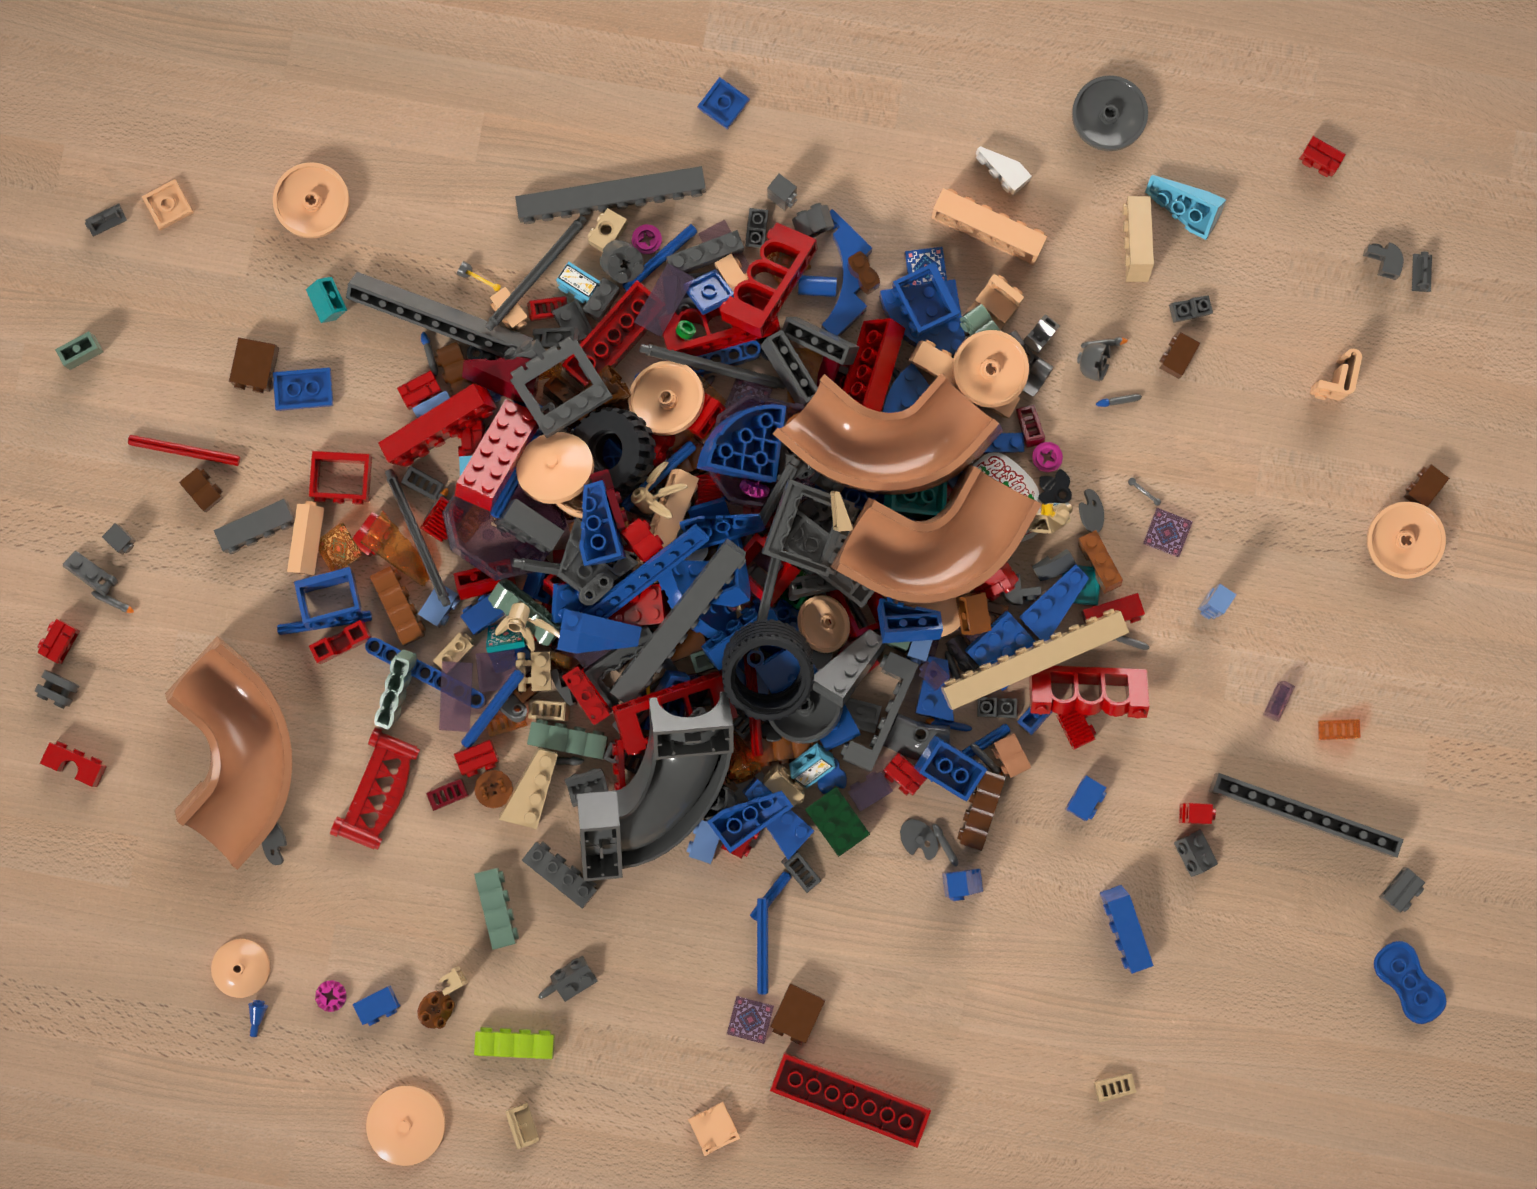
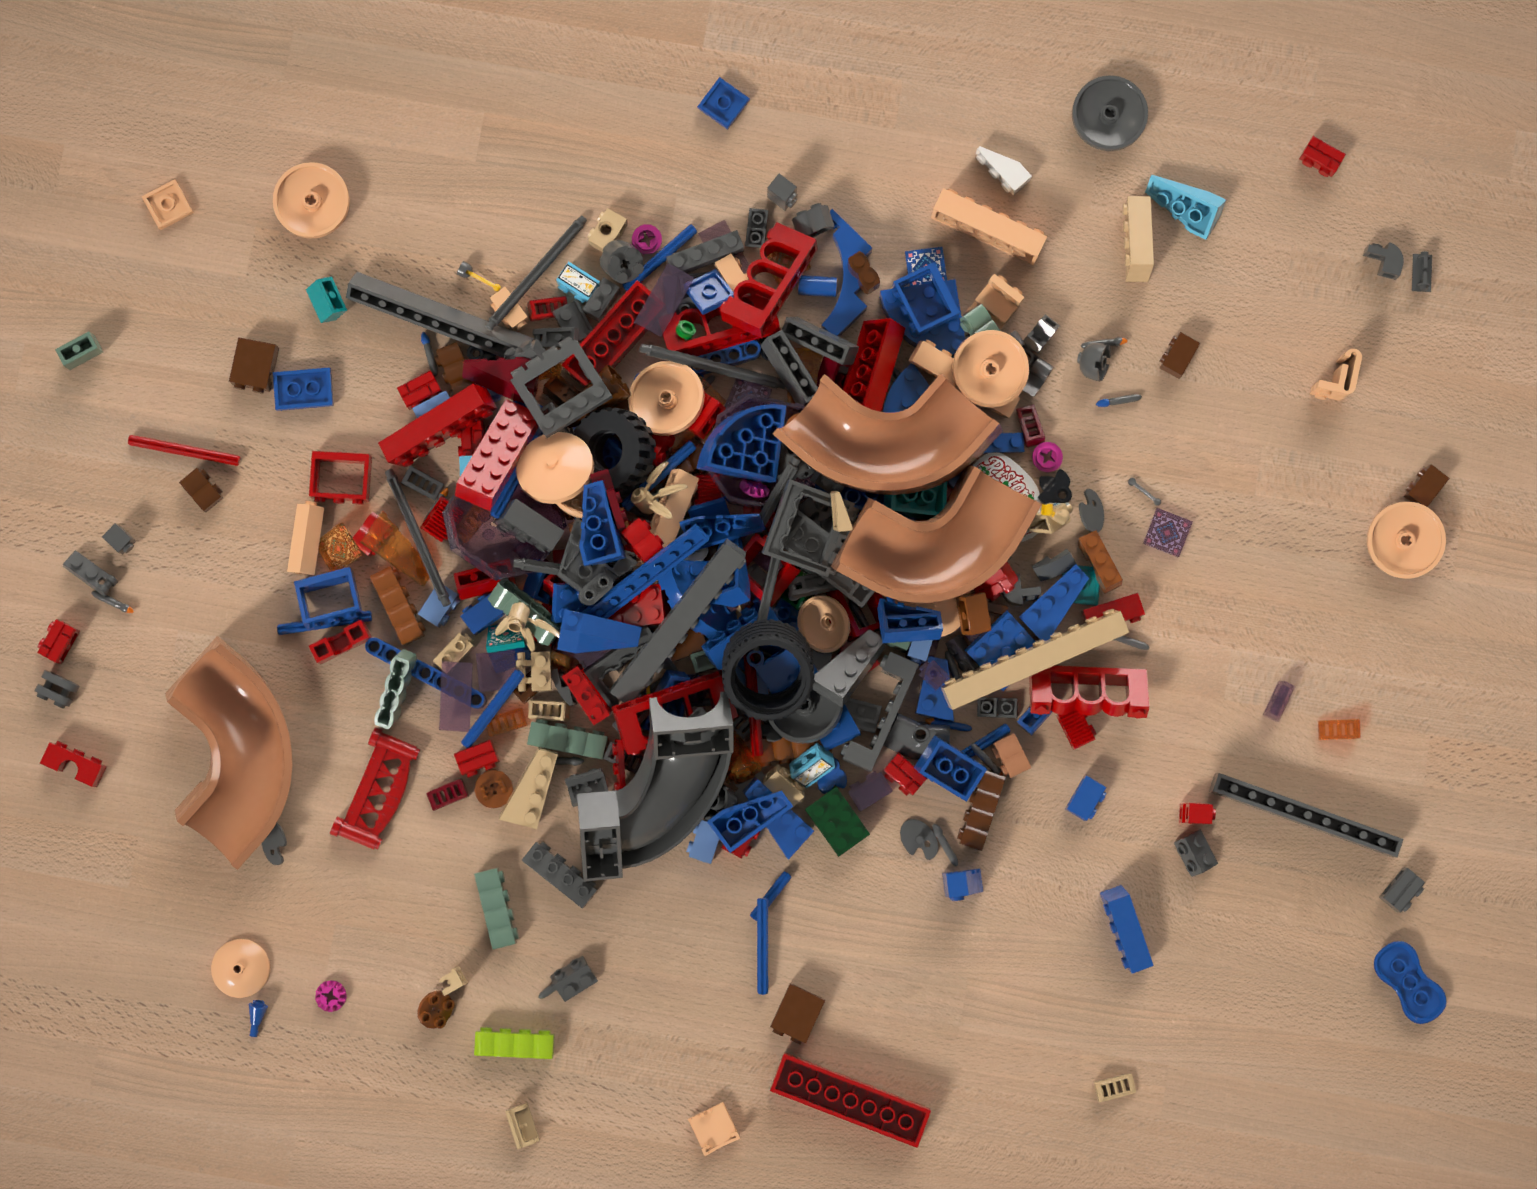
(105, 220): dark grey hinge -> none
(255, 526): dark grey brick -> none
(376, 1005): blue brick -> none
(405, 1125): light nougat dish -> none
(509, 707): dark grey plate -> none
(610, 195): dark grey brick -> none
(750, 1019): clear purple tile -> none
(816, 880): dark grey slope -> none
(1191, 309): dark grey slope -> none
(1216, 602): medium blue arch -> none

